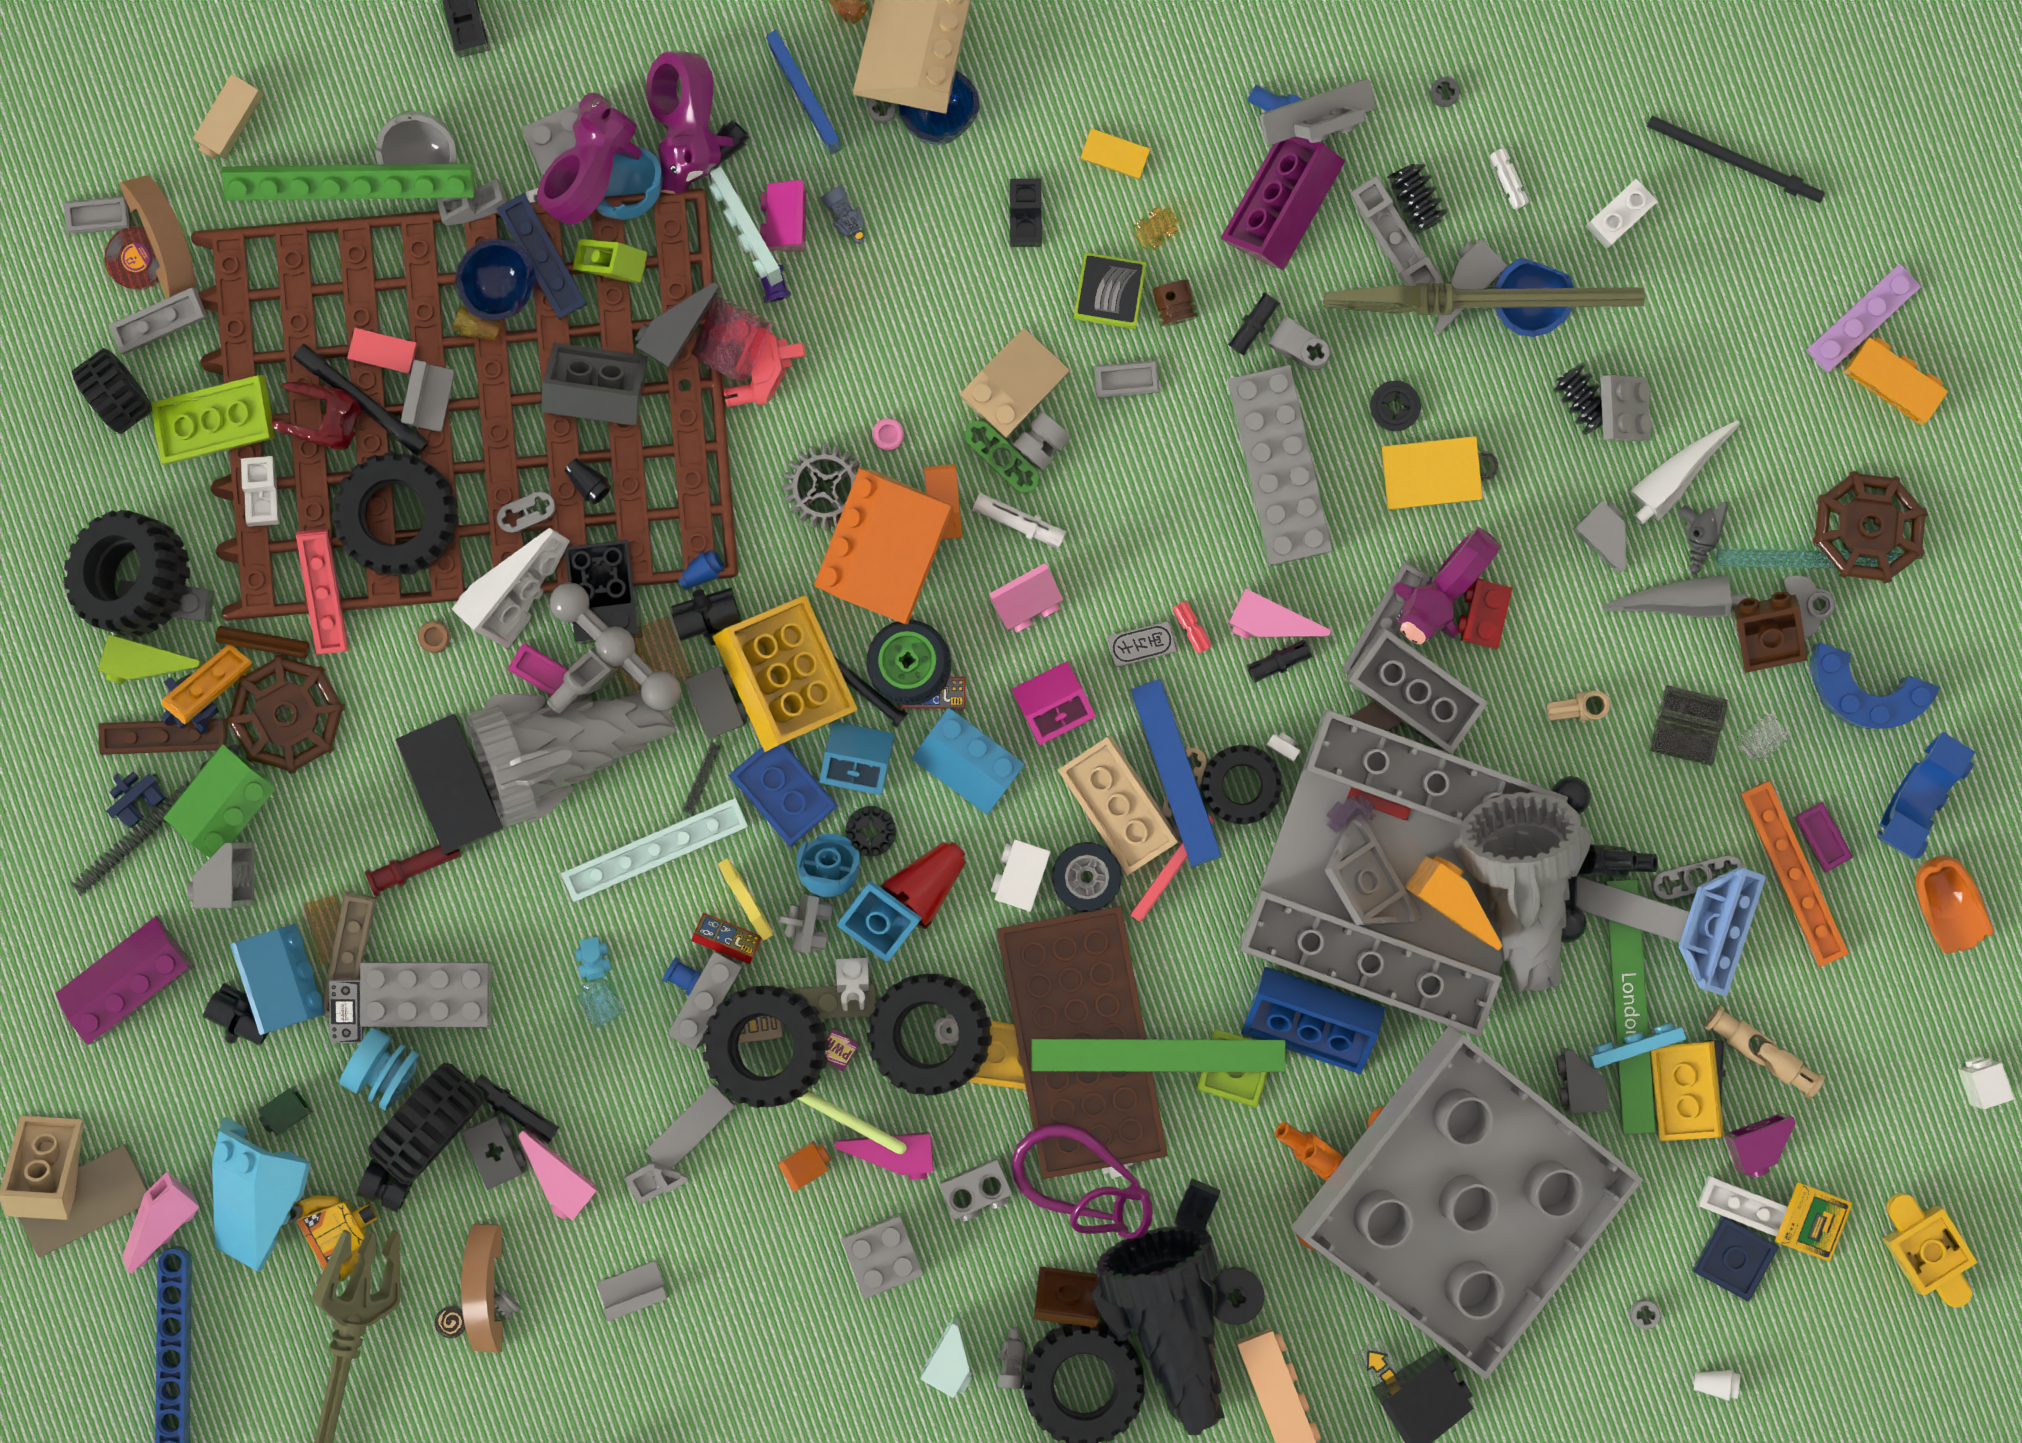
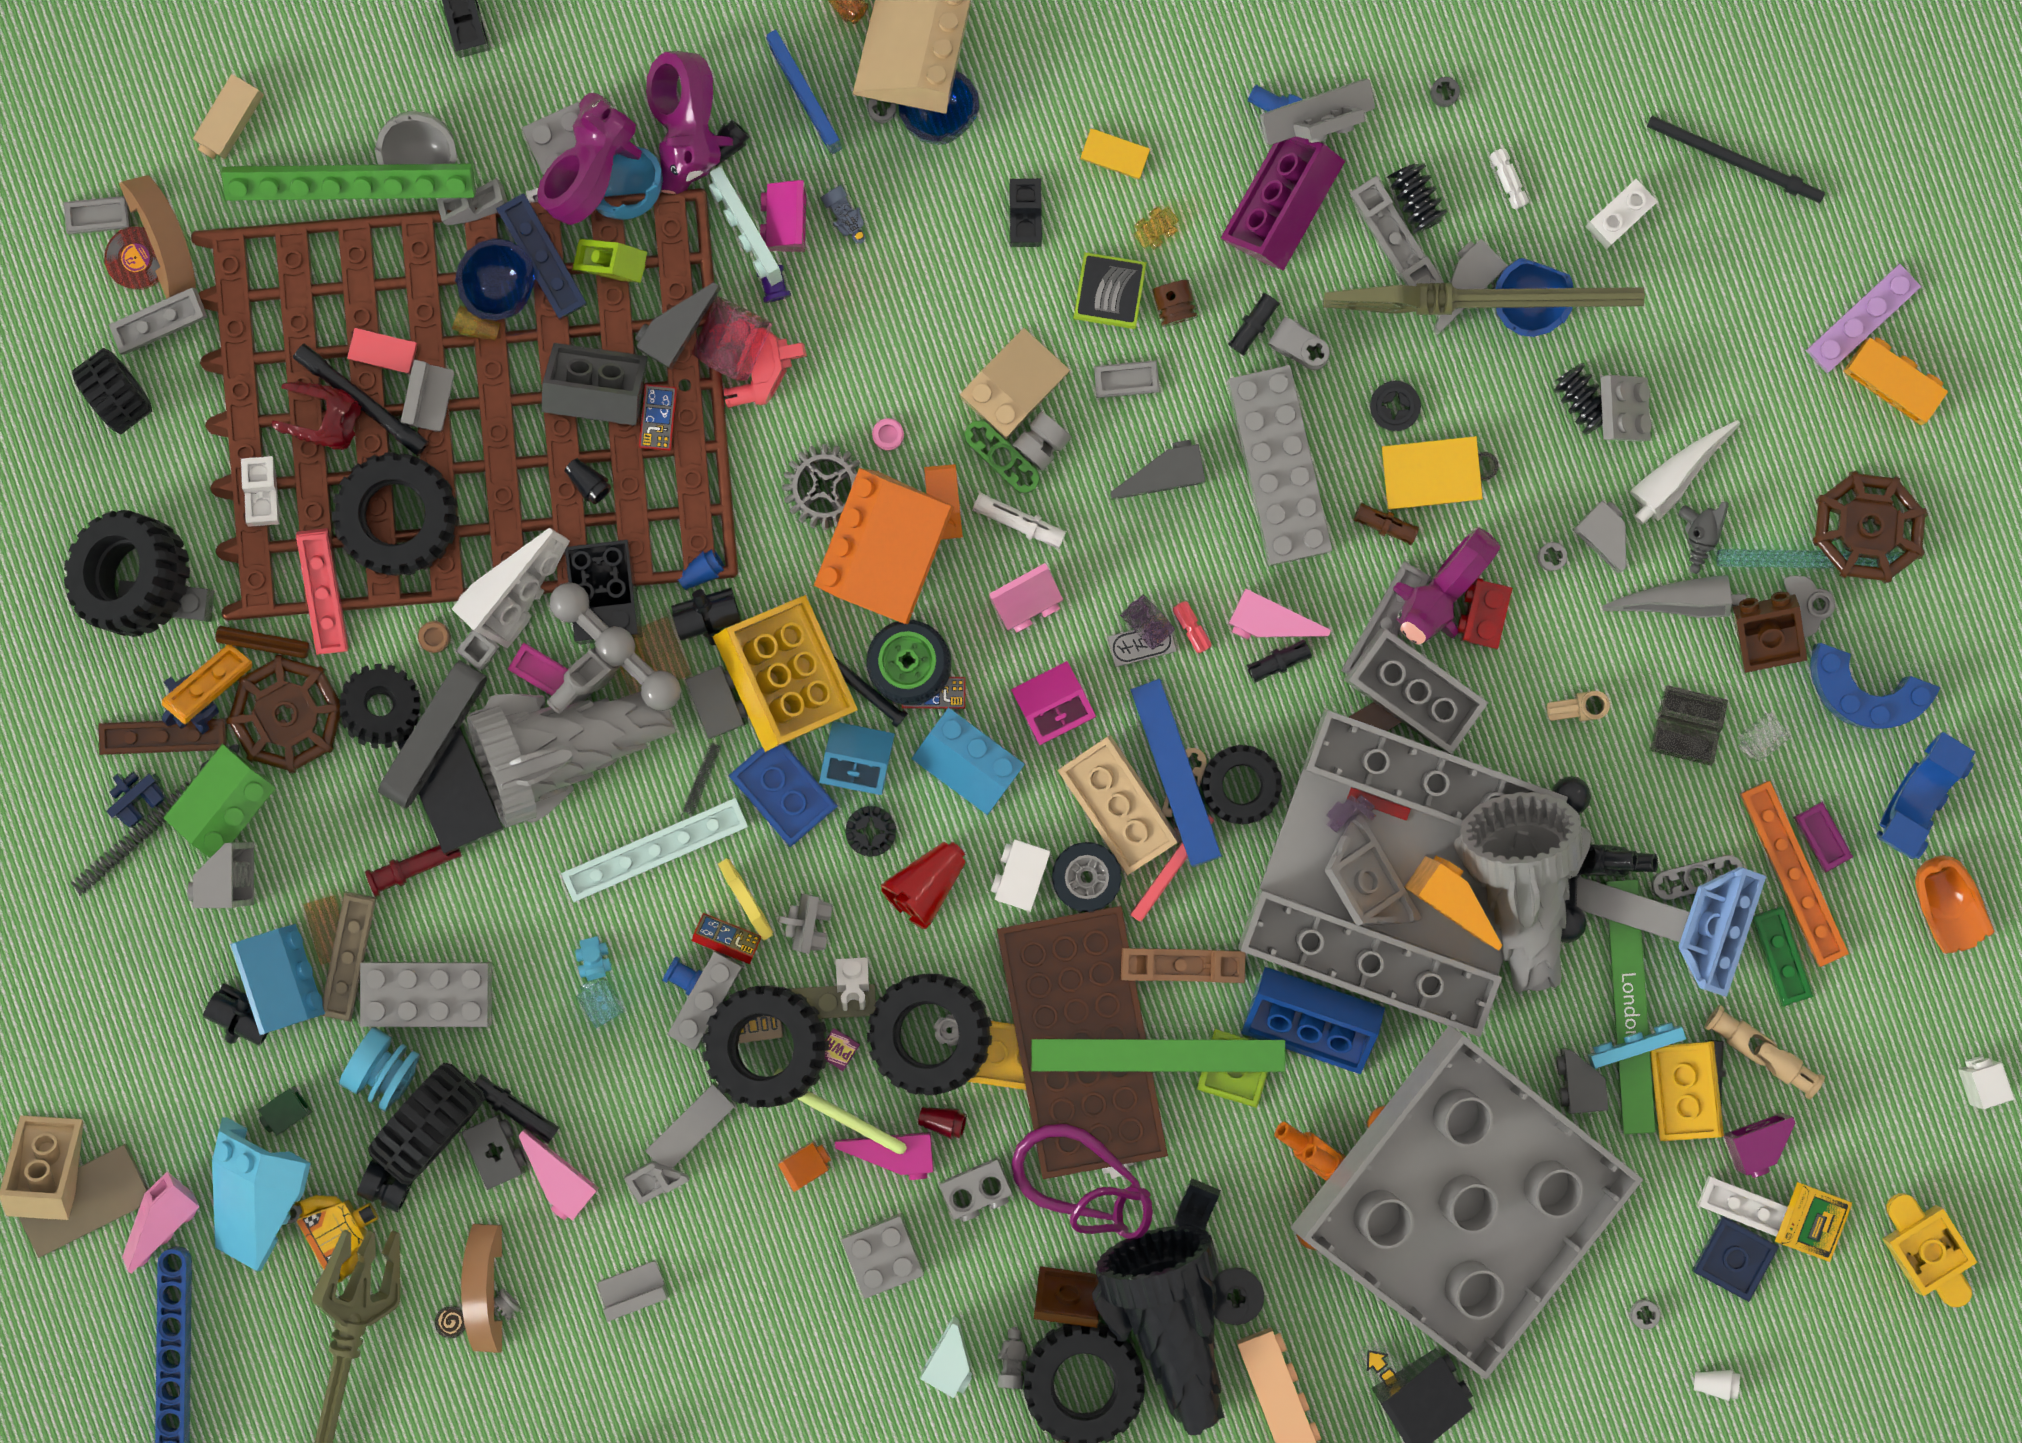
(123, 981): magenta slope -> none
(138, 661): lime slope -> none
(212, 420): lime plate -> none
(345, 1010): tile -> none
(379, 728): none -> black tyre
(432, 734): none -> dark grey beam
(478, 650): none -> light grey slope
(523, 505): light grey beam -> none
(658, 417): none -> tile
(828, 865): dark azure cylinder -> none
(878, 921): dark azure slope -> none
(943, 1121): none -> dark red cone
(1147, 621): none -> bracket
(1169, 471): none -> dark grey slope
(1183, 965): none -> medium nougat slope
(1283, 745): white plate -> none
(1386, 523): none -> reddish brown pin
(1555, 548): none -> light grey bush
(1782, 956): none -> green tile

